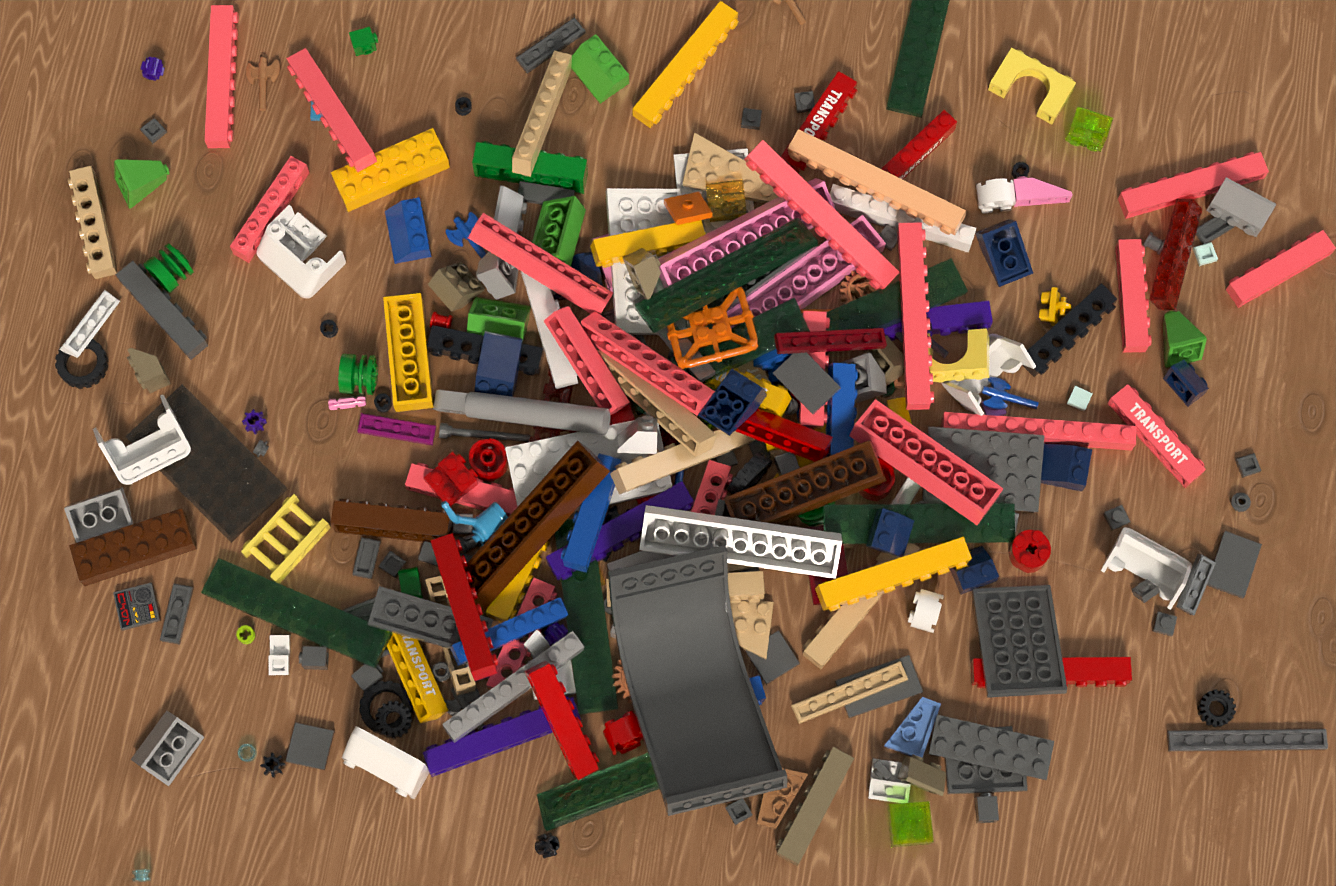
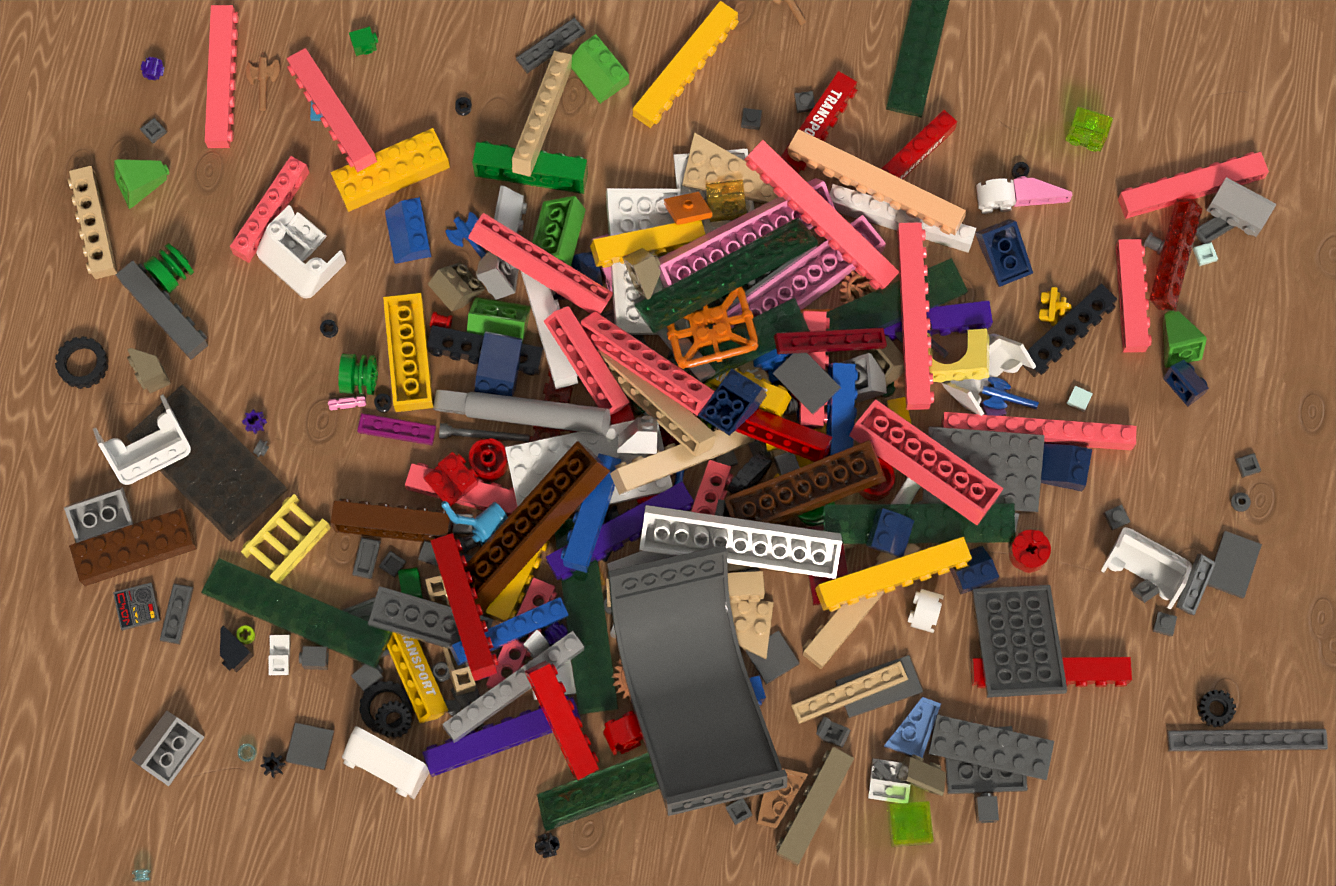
(90, 324): white slope -> none
(233, 651): none -> black slope
(539, 193): dark grey tile -> none
(832, 732): none -> dark grey bracket
(890, 237): dark grey plate -> none
(1018, 65): light yellow arch -> none
(1157, 436): coral brick -> none
(1281, 268): coral brick -> none

